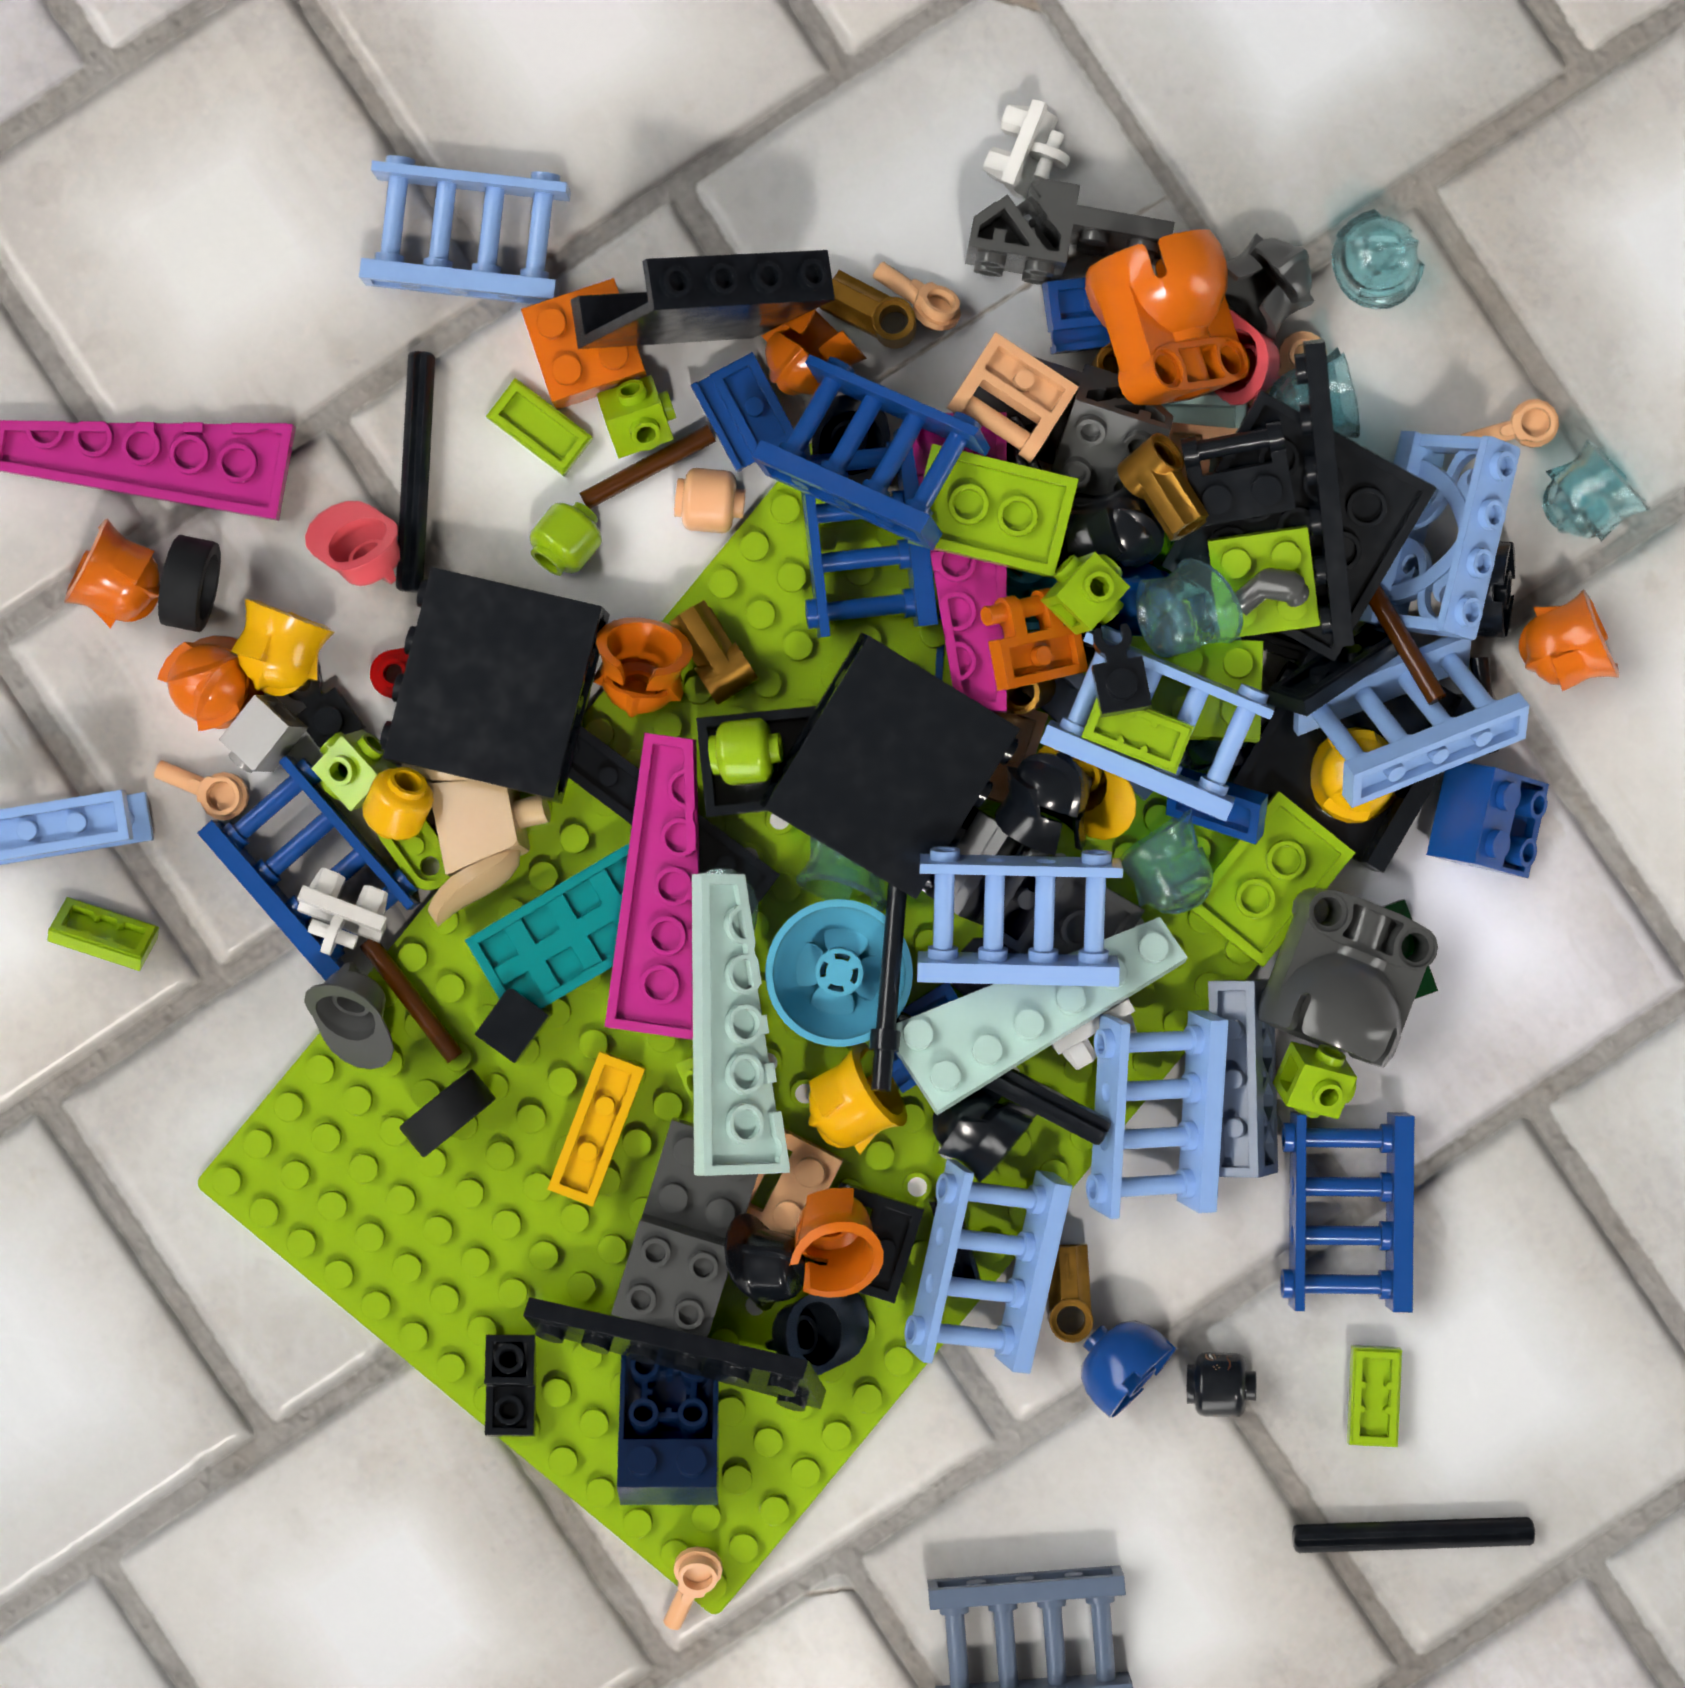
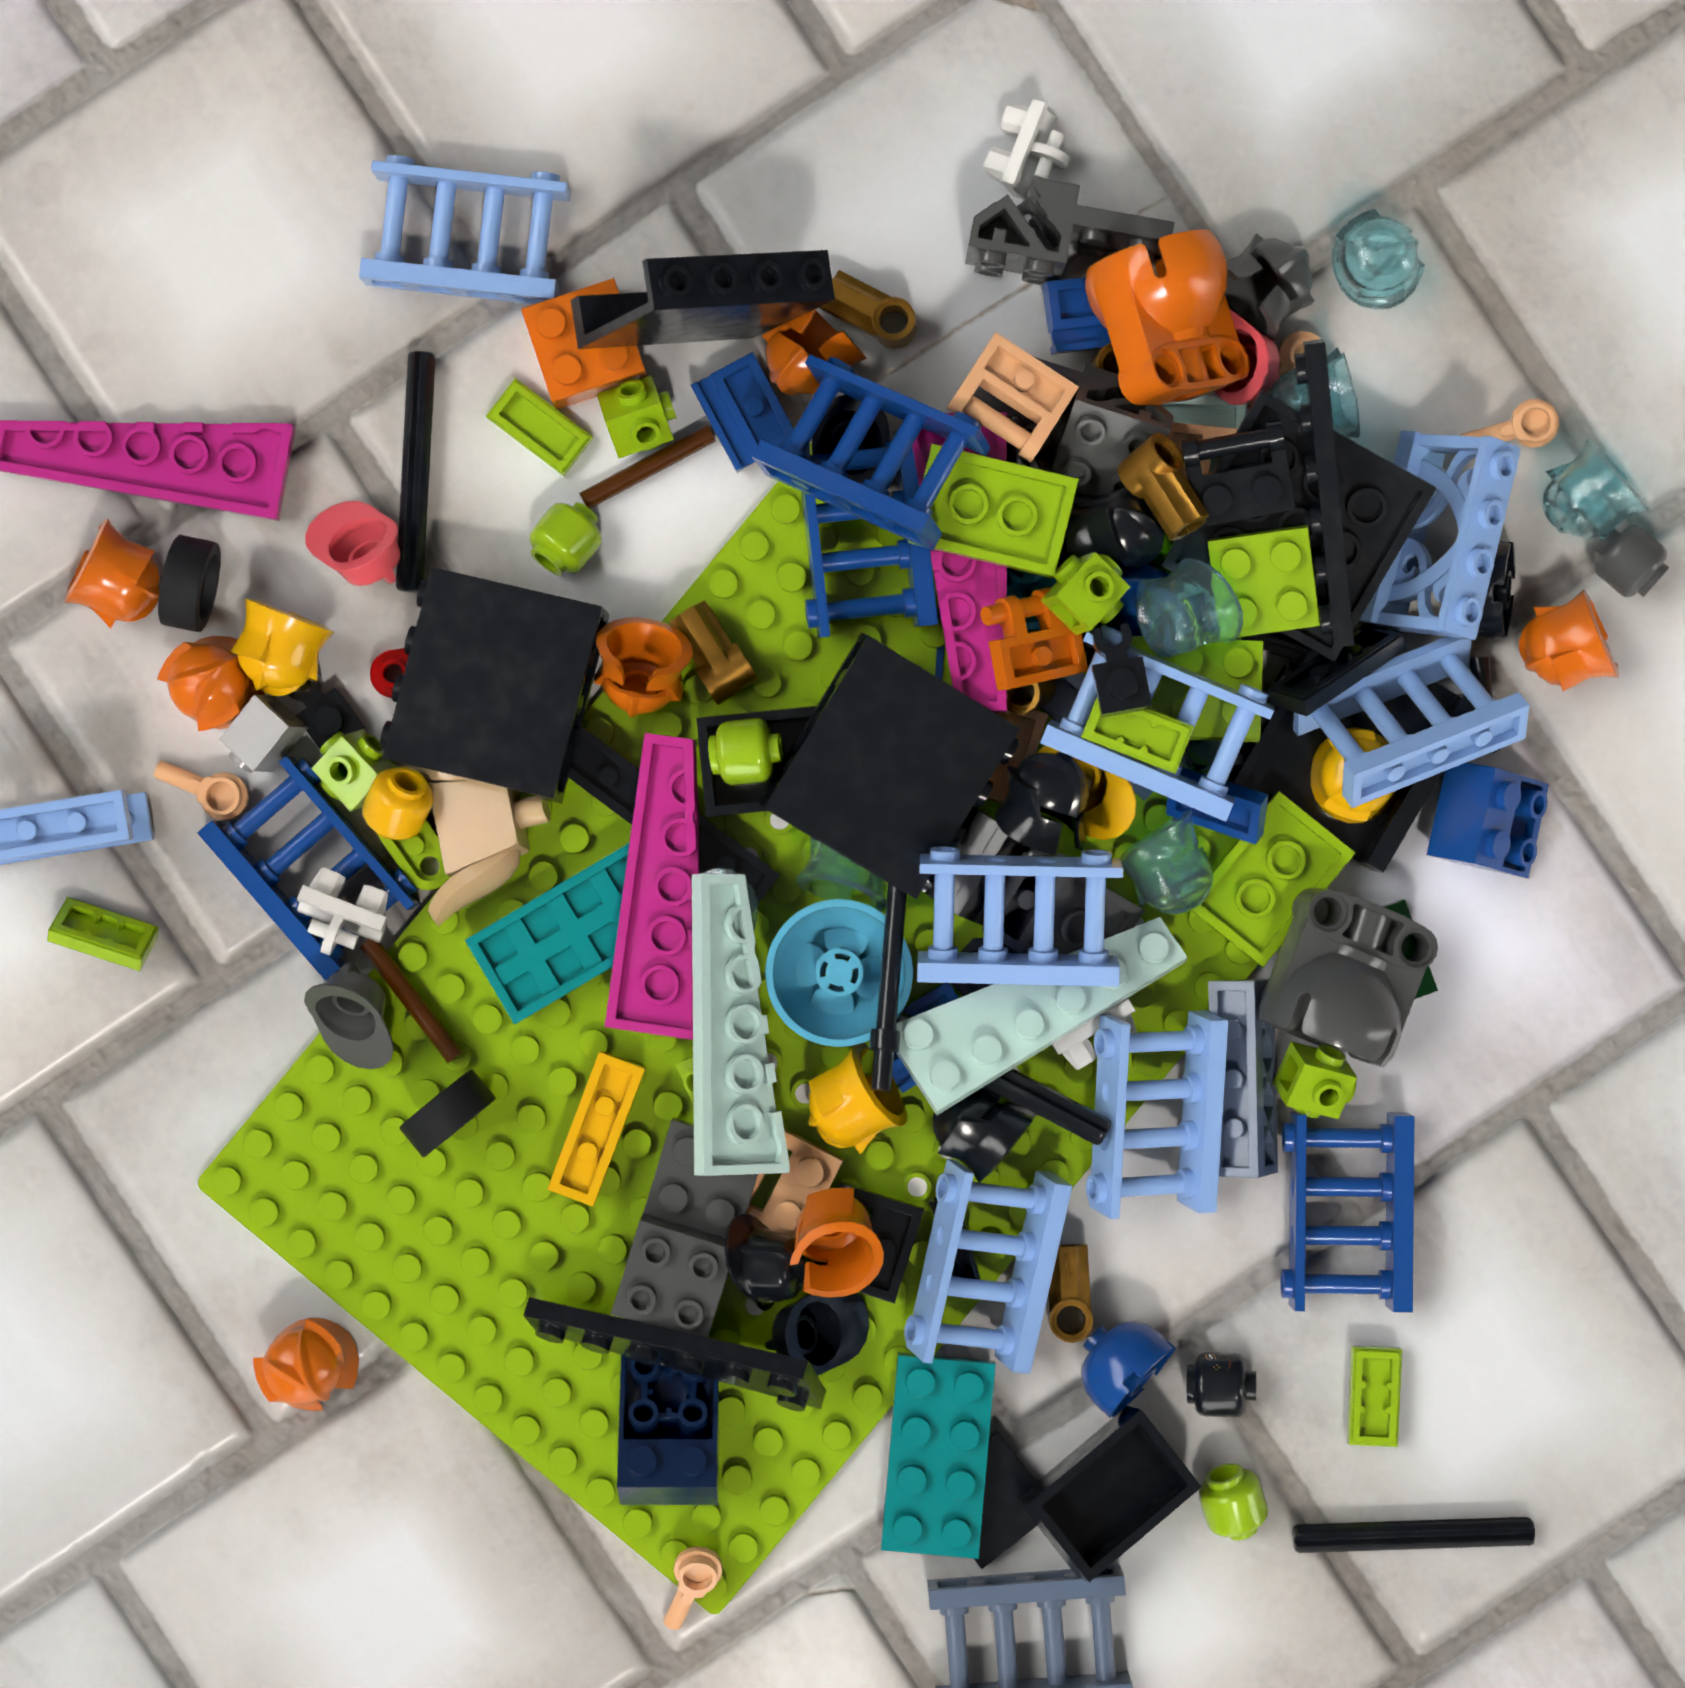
(307, 1364): none -> orange helmet
(510, 1386): black slope -> none
(513, 1025): black panel -> none
(708, 500): light nougat head -> none
(932, 304): light nougat plate -> none
(938, 1456): none -> teal plate
(1003, 1516): none -> black tile
(1109, 1493): none -> black piece
(1233, 1501): none -> lime head
(1273, 585): dark grey arm -> none
(1406, 647): reddish brown bar -> none
(1630, 561): none -> dark grey head

